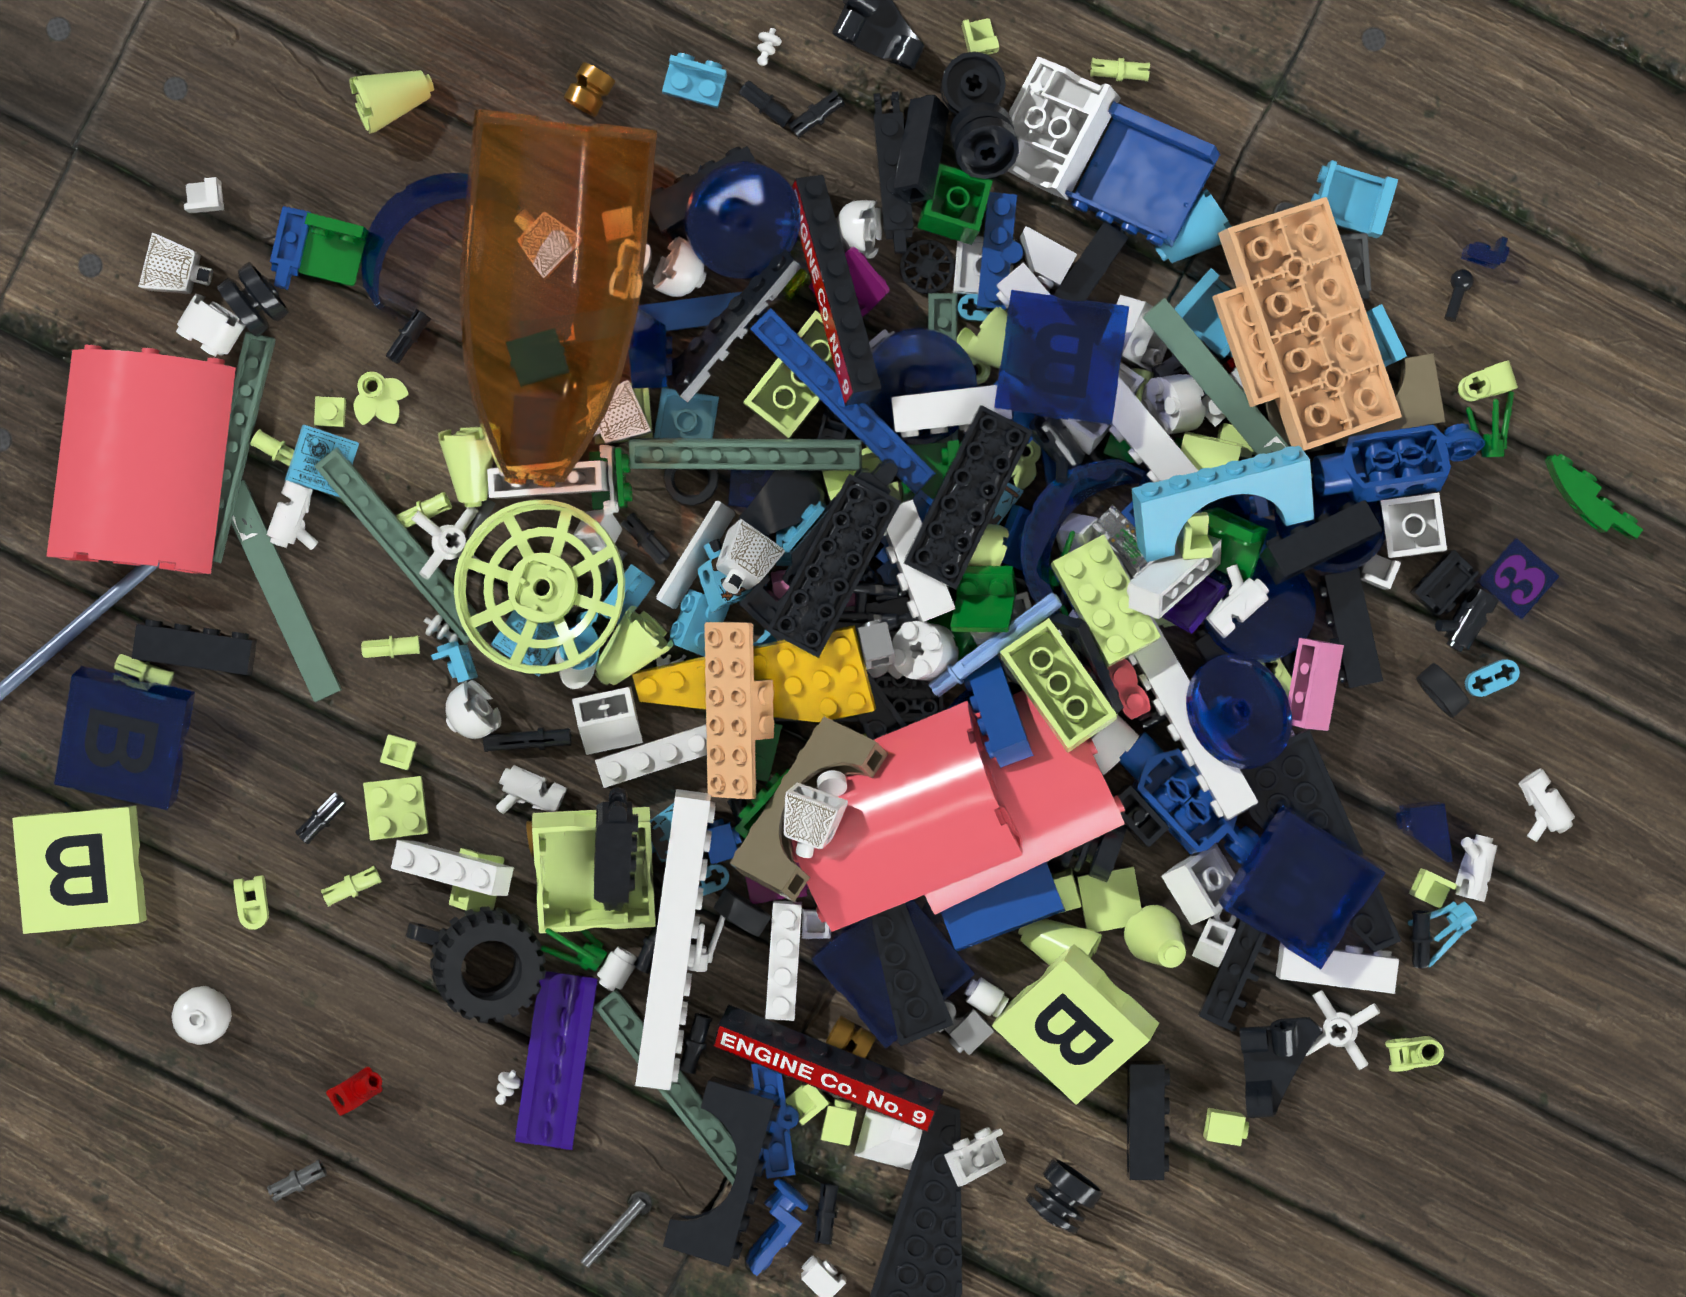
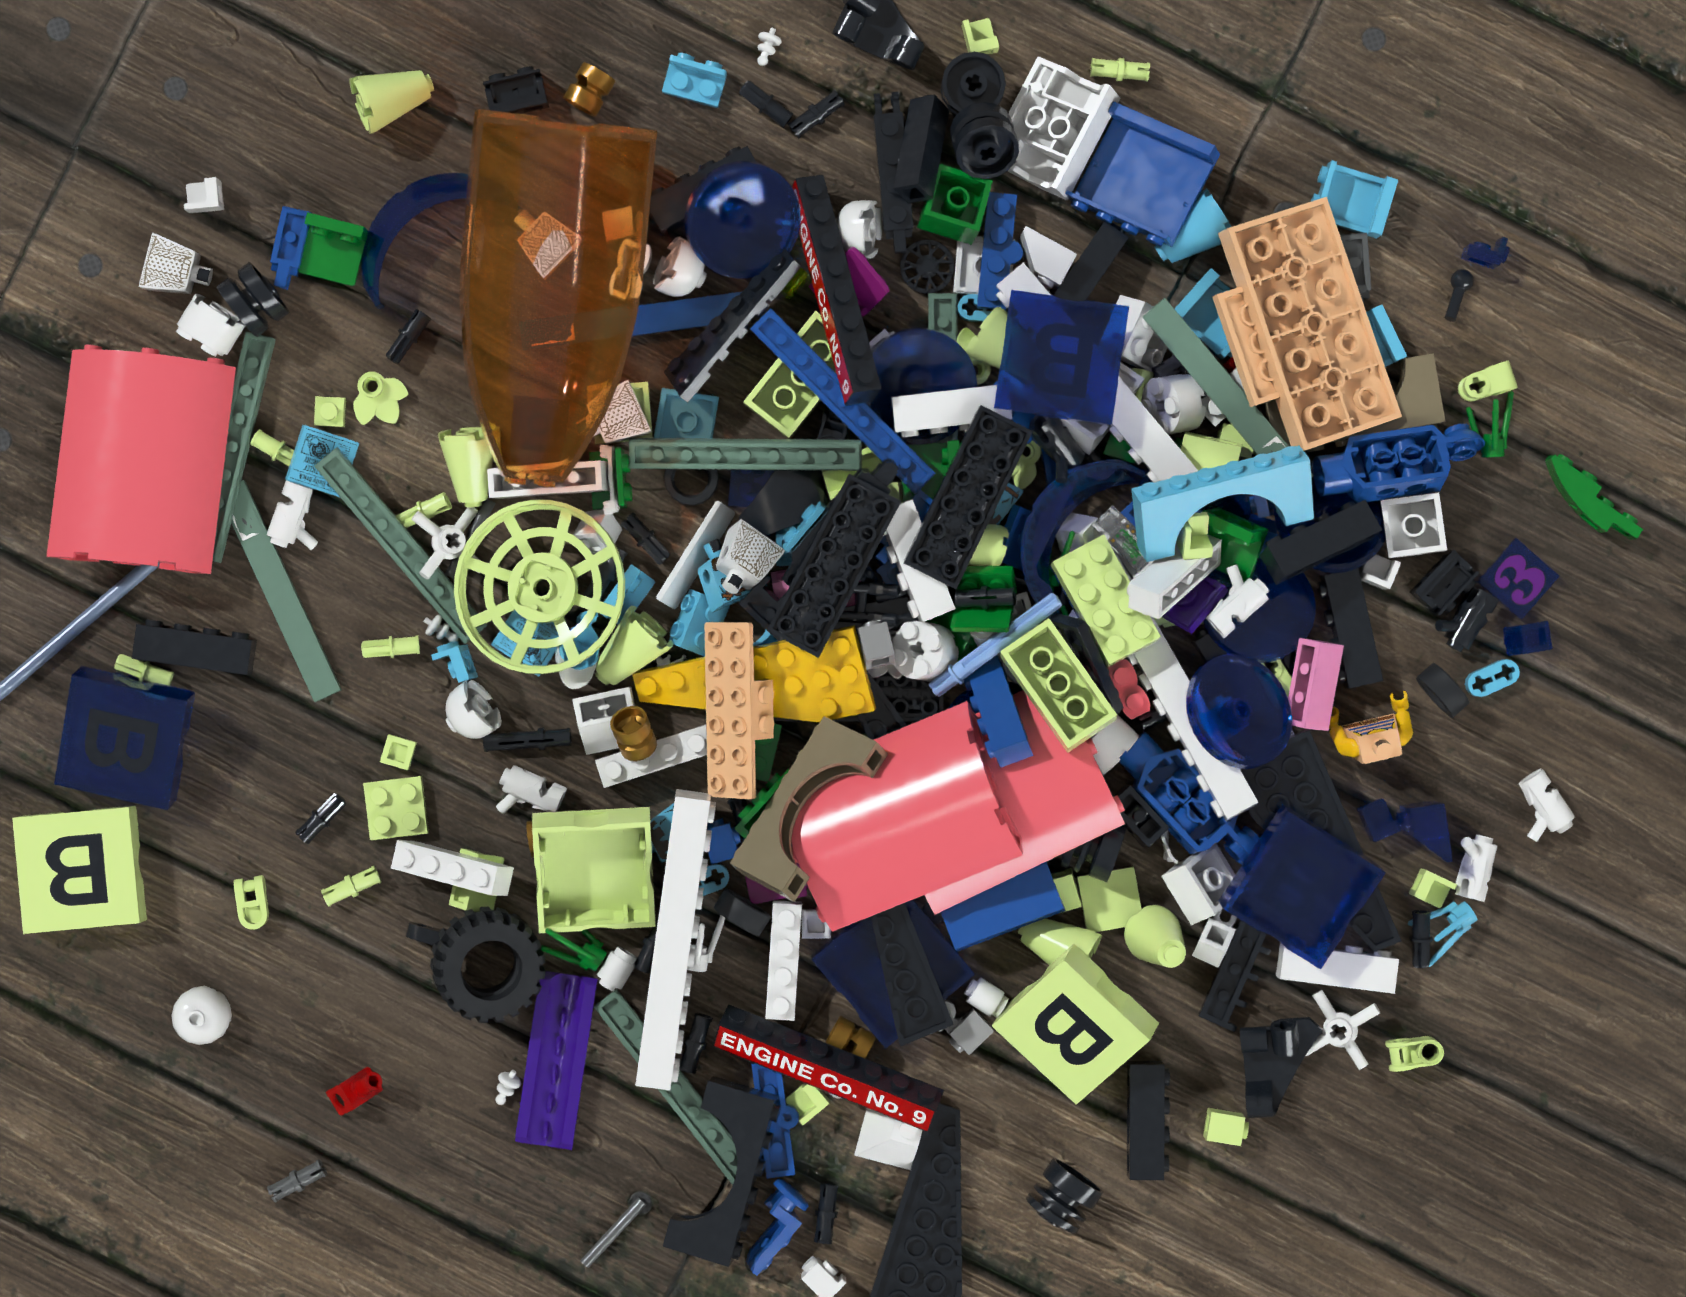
(517, 92): none -> black hinge
(537, 357): clear green piece -> none
(613, 851): black hinge -> none
(633, 733): none -> pearl gold wheel
(649, 353): clear blue slope -> none
(811, 817): white torso -> none
(832, 782): white tile -> none
(839, 1122): yellowish green brick -> none
(975, 1157): white bracket -> none
(1005, 596): none -> black pin
(1167, 852): none -> white piece
(1376, 737): none -> torso
(1378, 820): none -> clear blue panel
(1527, 638): none -> clear blue bracket

